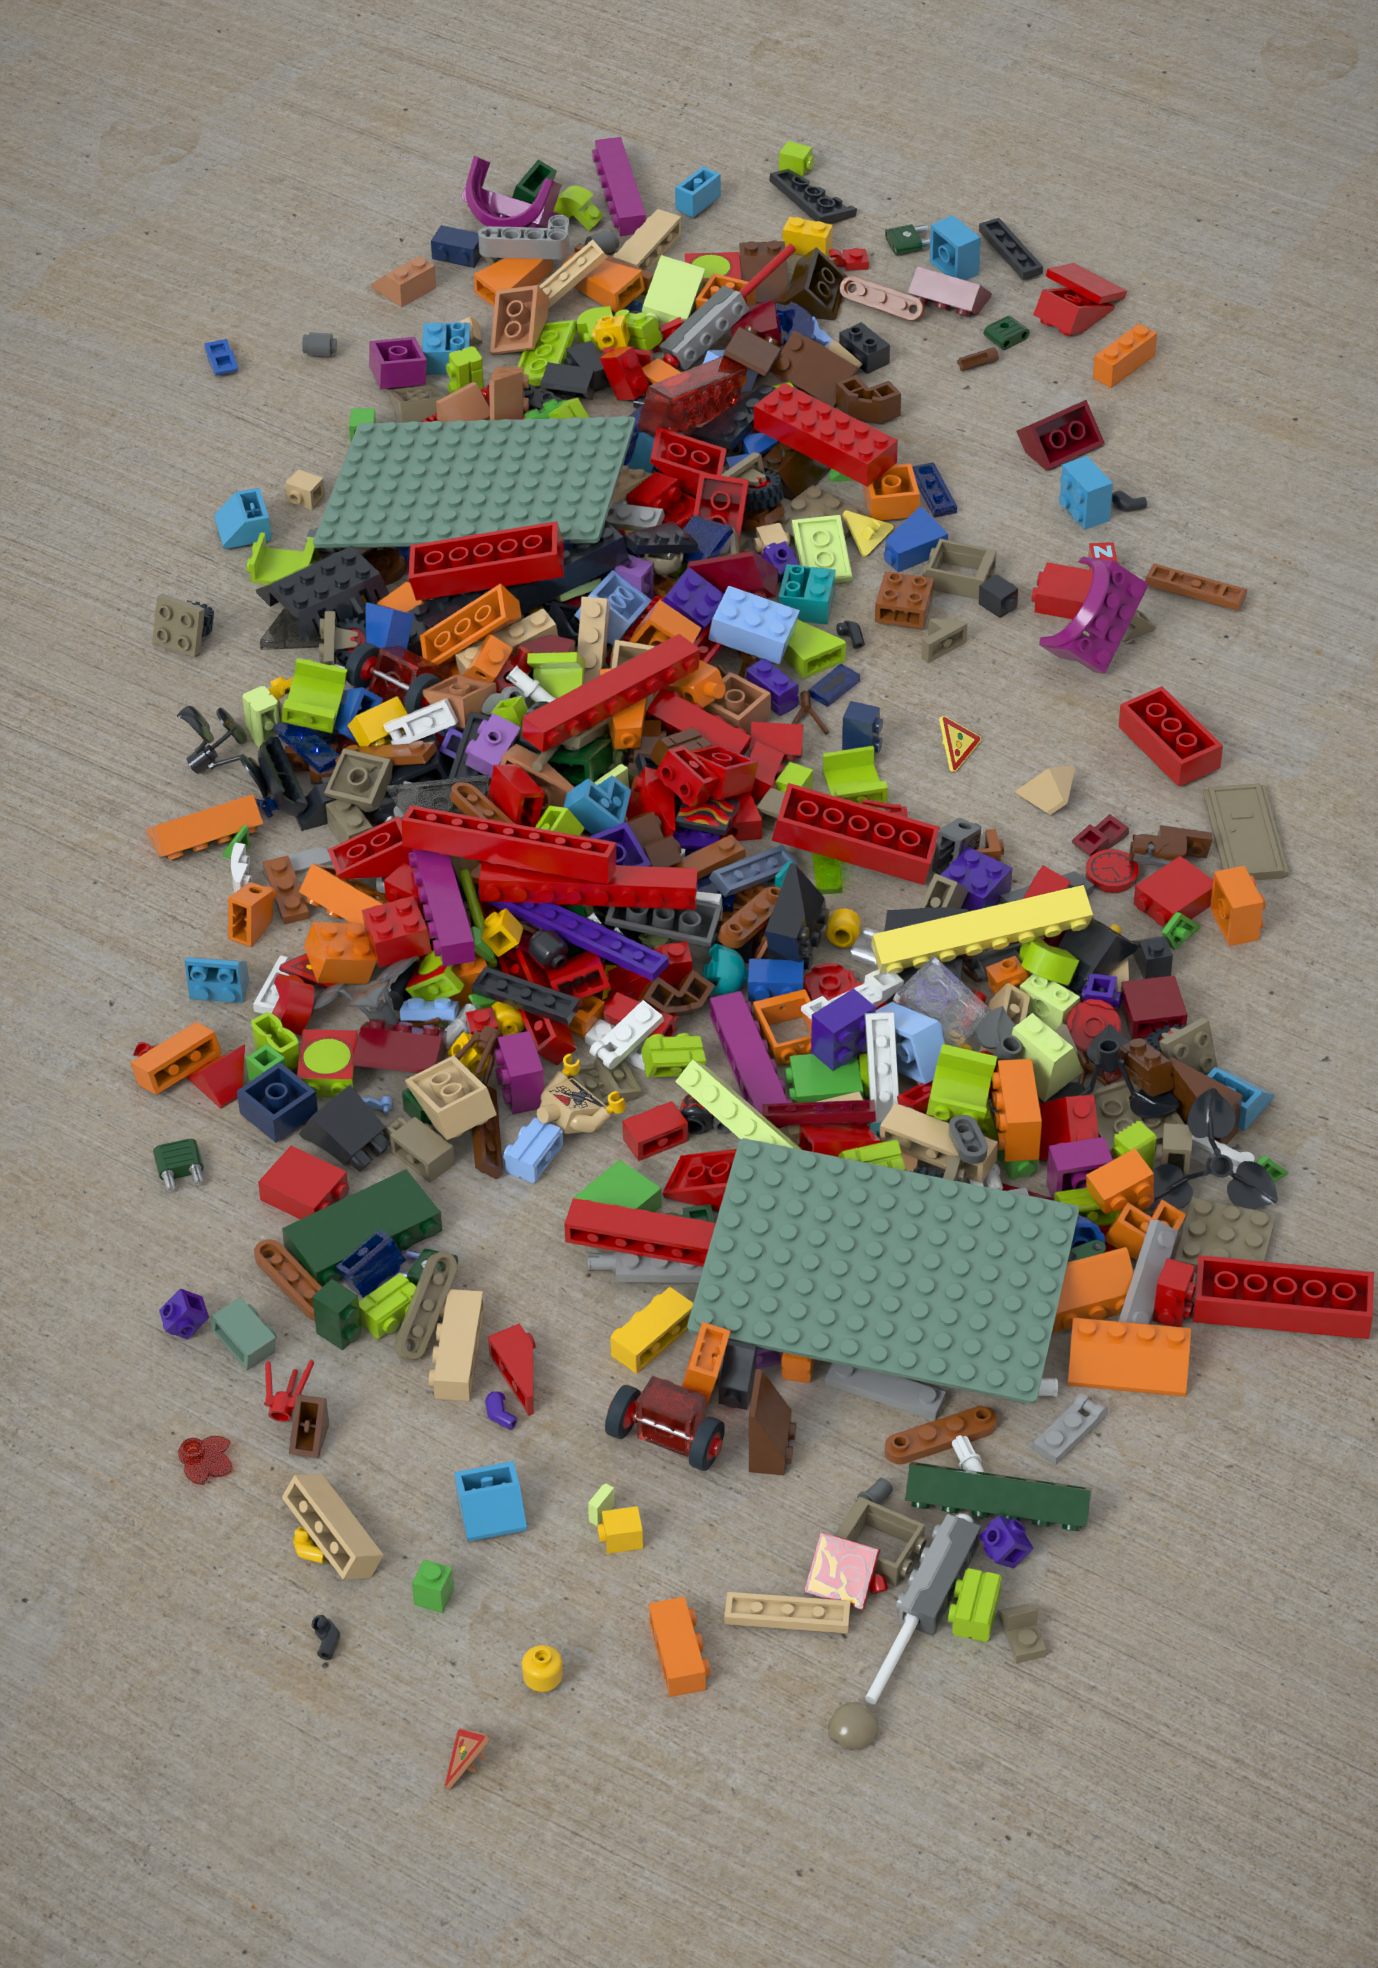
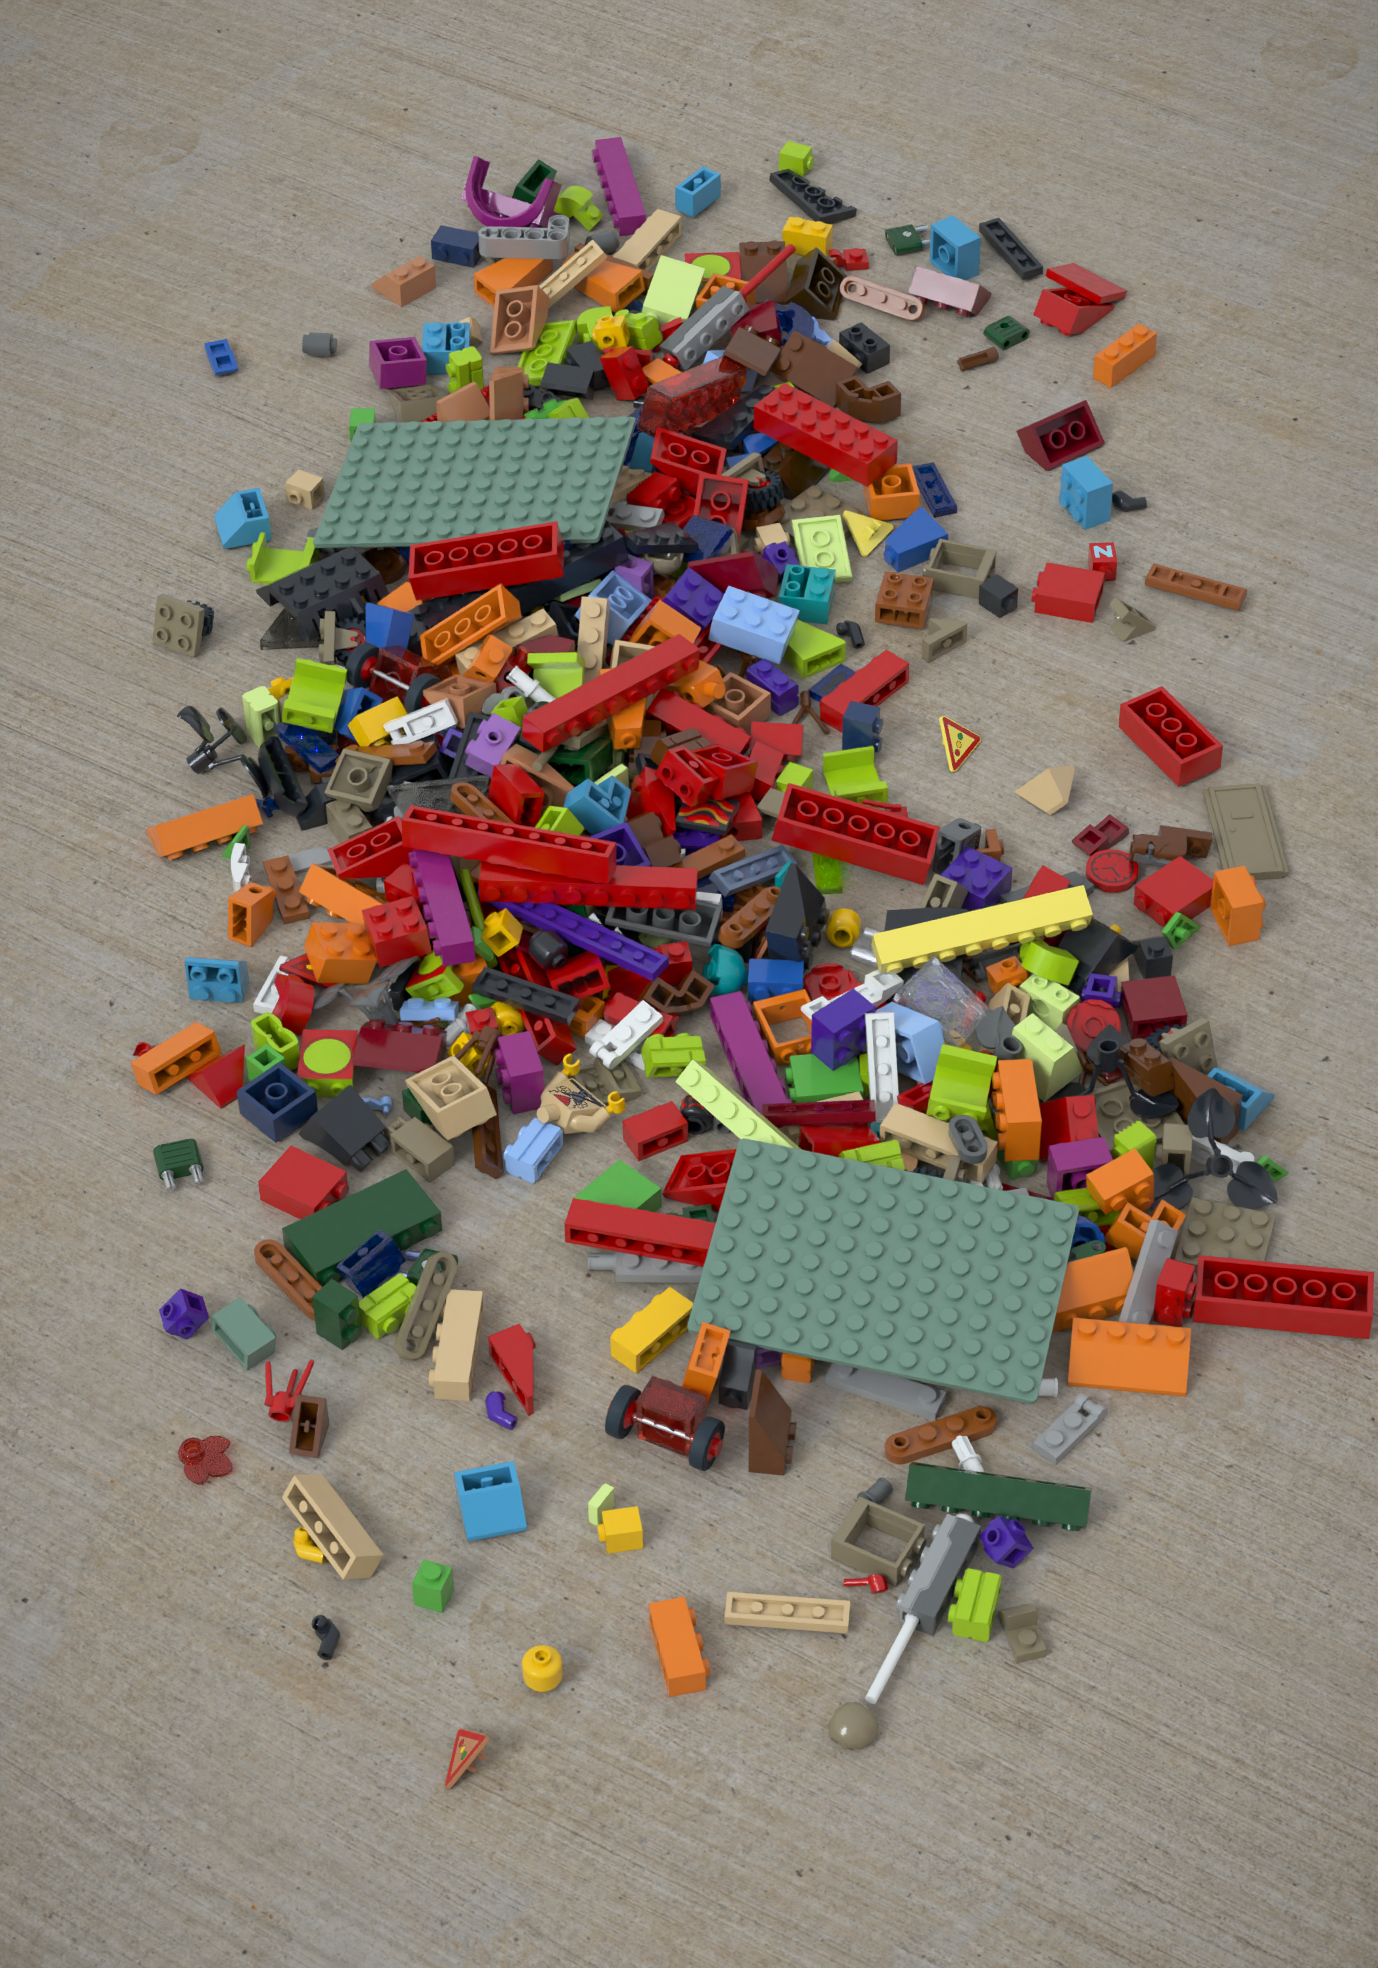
(842, 1570): tile -> none
(867, 686): none -> red brick
(1104, 615): magenta piece -> none

